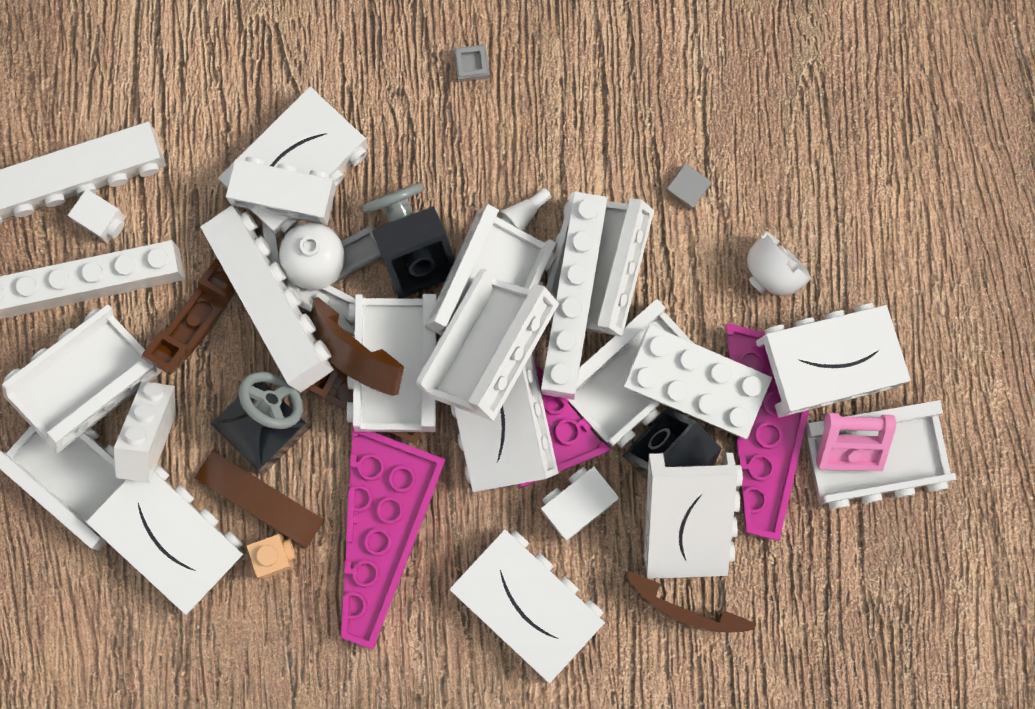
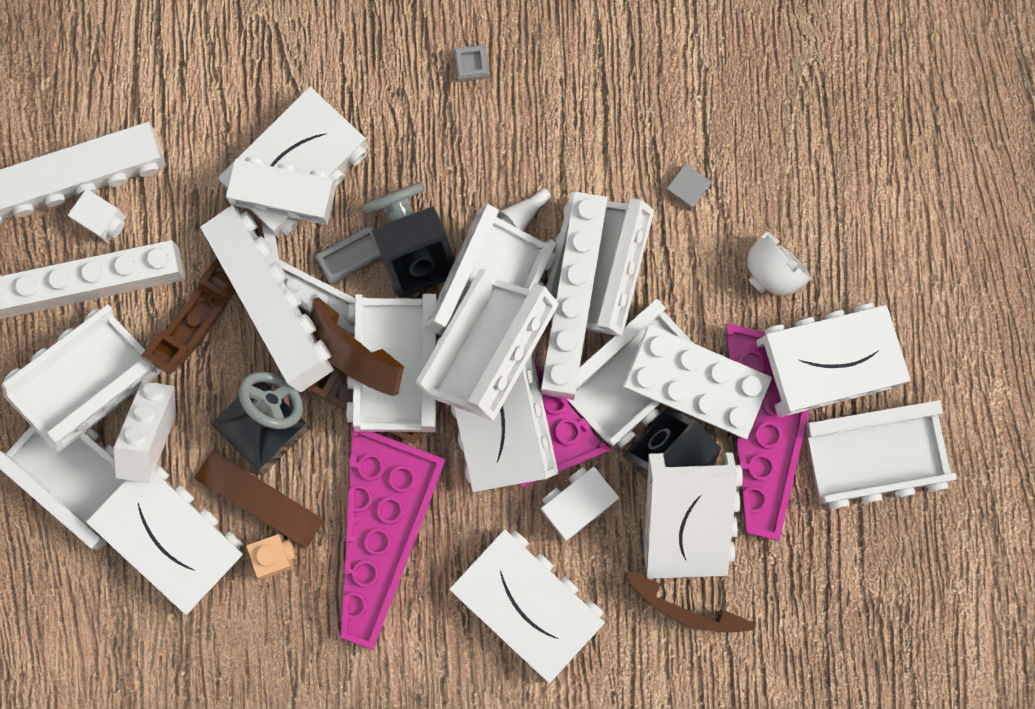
(311, 256): white cylinder -> none
(855, 451): bright pink plate -> none

